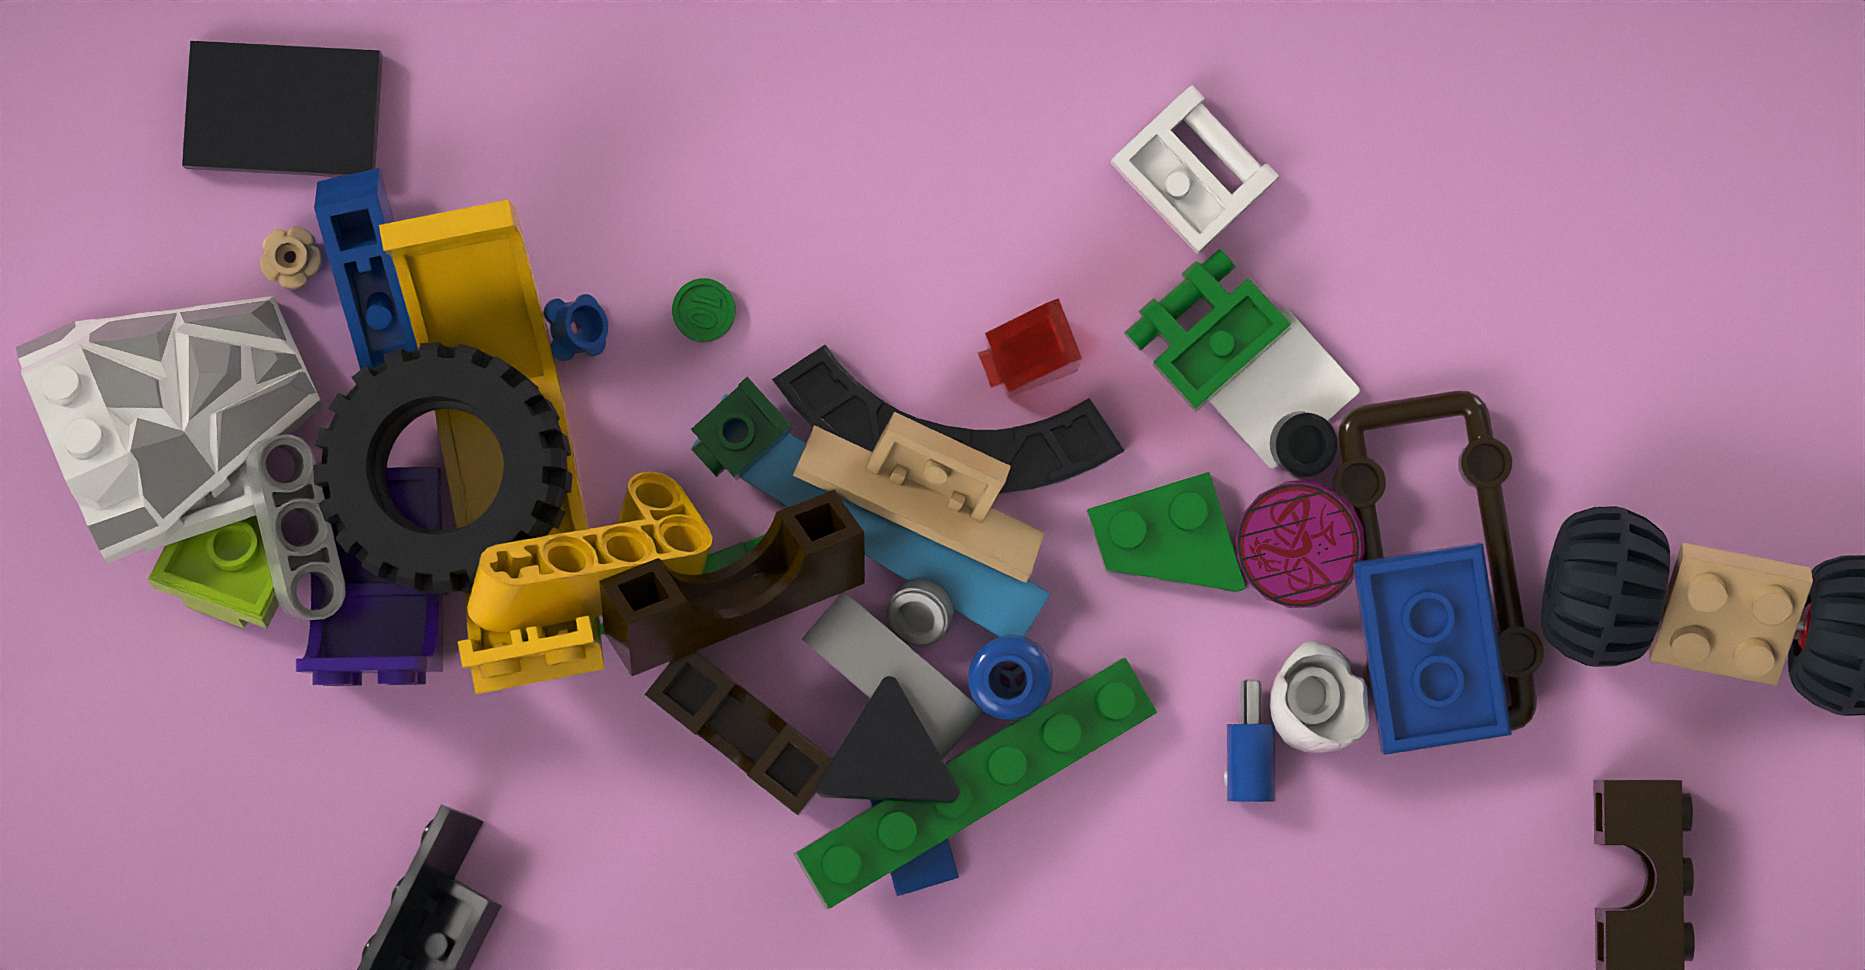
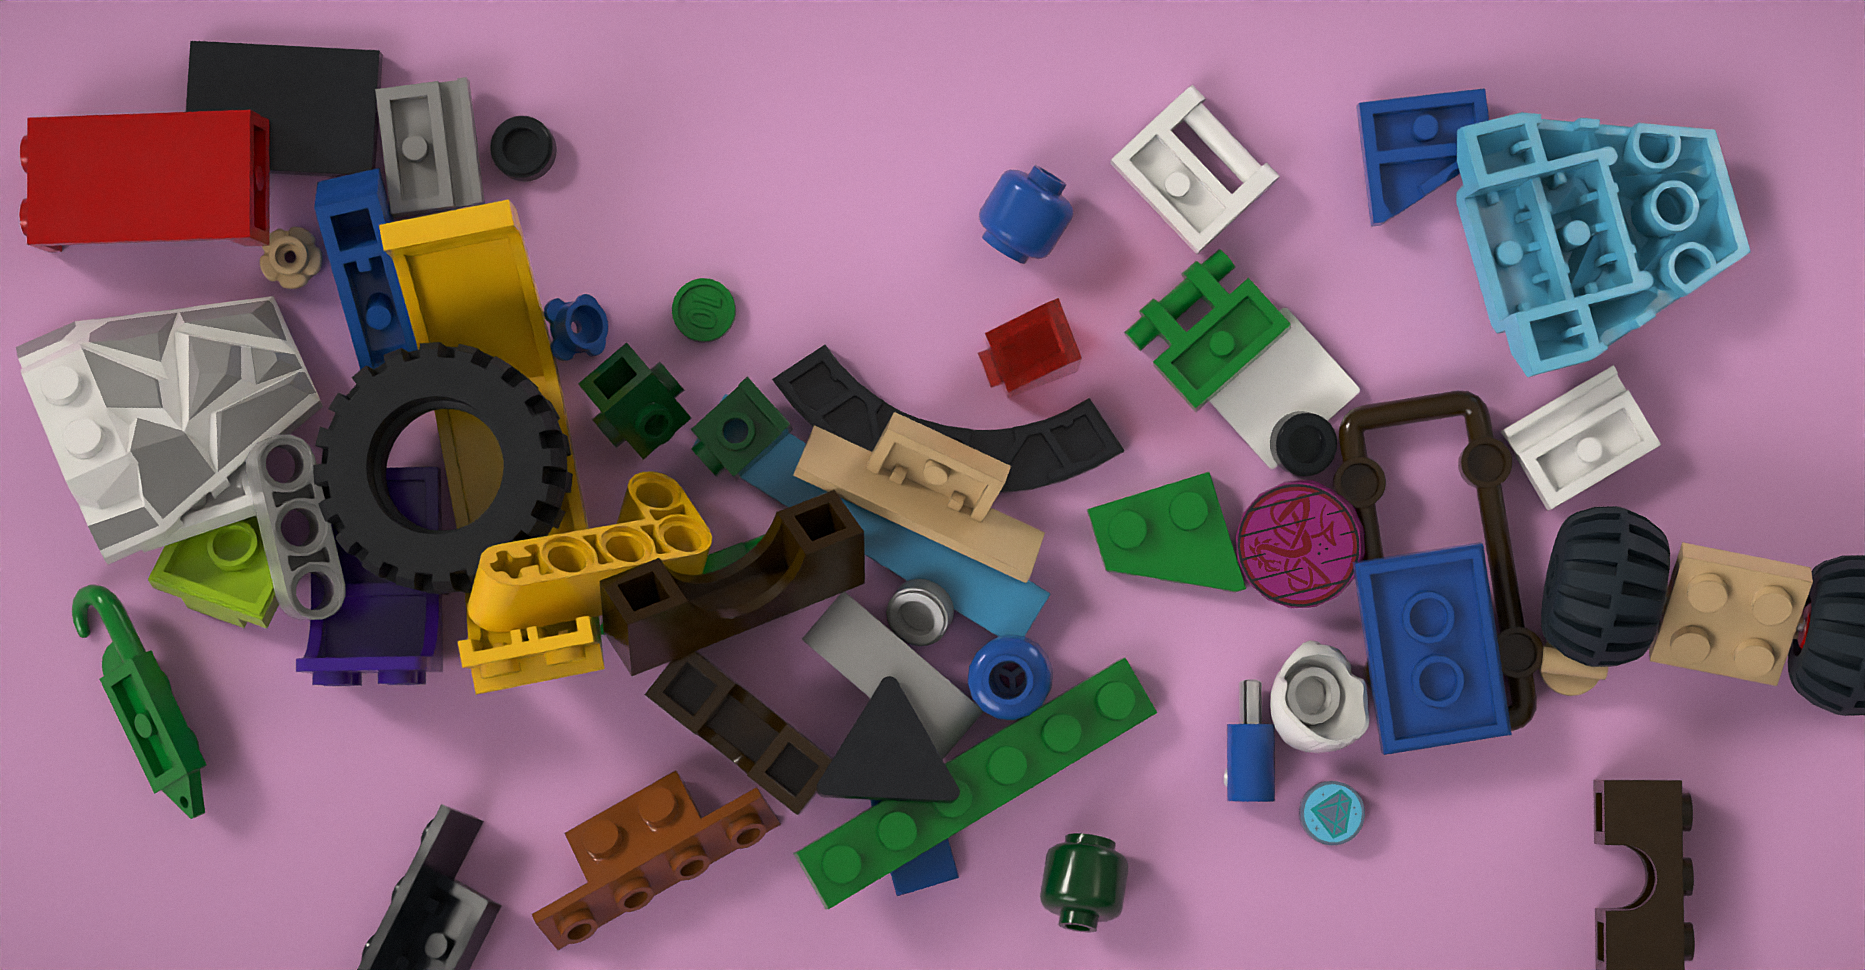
(144, 703): none -> green plate
(146, 179): none -> red panel
(430, 147): none -> light grey plate
(523, 148): none -> black tile
(635, 401): none -> dark green brick
(645, 849): none -> dark orange bracket
(1025, 214): none -> blue head
(1084, 881): none -> dark green head
(1331, 813): none -> tile
(1412, 146): none -> blue wing
(1567, 675): none -> tan plate
(1580, 438): none -> white plate
(1590, 228): none -> medium azure wedge

